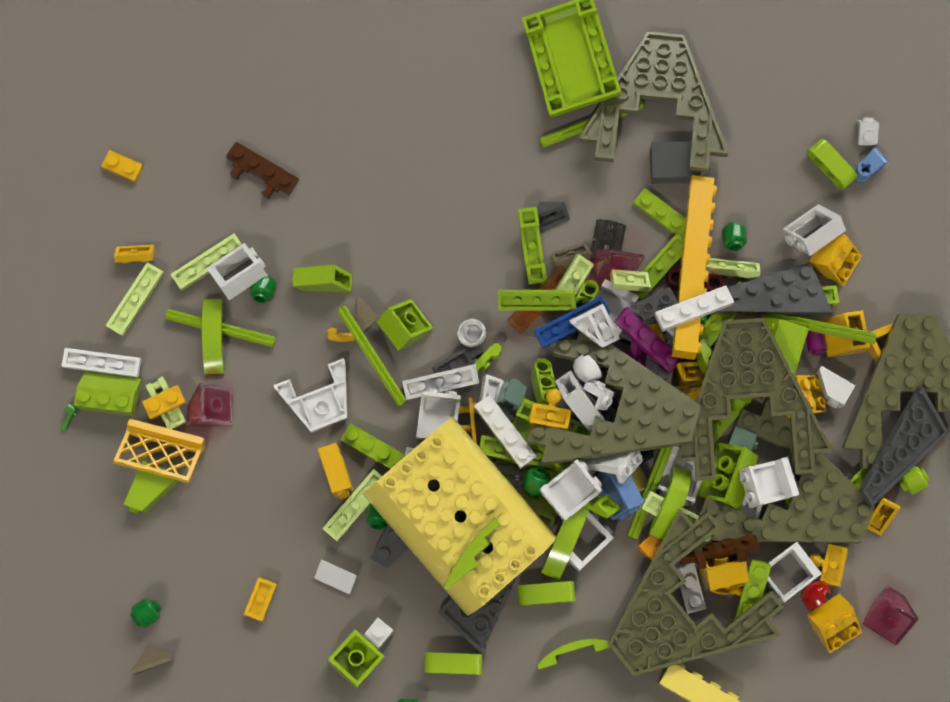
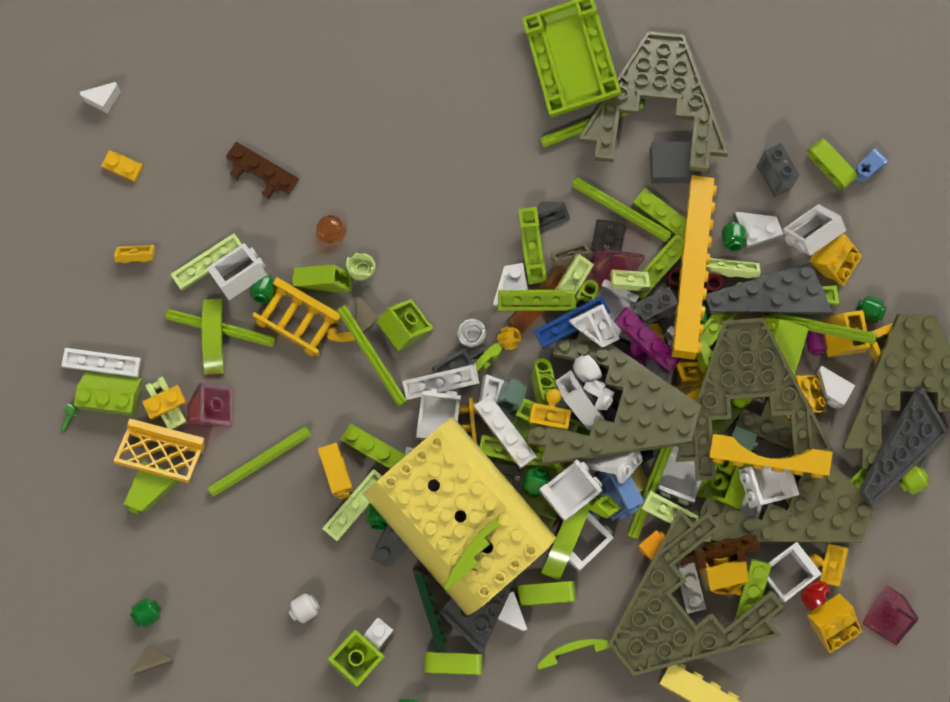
(102, 96): none -> white slope
(135, 299): yellowish green plate -> none
(259, 461): none -> lime axle
(260, 599): yellow plate -> none
(298, 298): none -> yellow fence
(304, 608): none -> white head
(322, 406): white wing -> none
(331, 229): none -> clear orange hair
(335, 577): white slope -> none
(360, 266): none -> yellowish green hair
(428, 601): none -> dark green wing
(509, 338): none -> yellow gear
(512, 278): none -> white wing
(512, 614): none -> white slope
(621, 209): none -> lime axle
(674, 499): lime slope -> none
(694, 308): white plate -> none
(759, 227): none -> white wing
(776, 173): none -> dark grey window
(811, 460): none -> yellow arch
(867, 131): white bracket -> none
(873, 308): none -> green head
(882, 515): yellow slope -> none

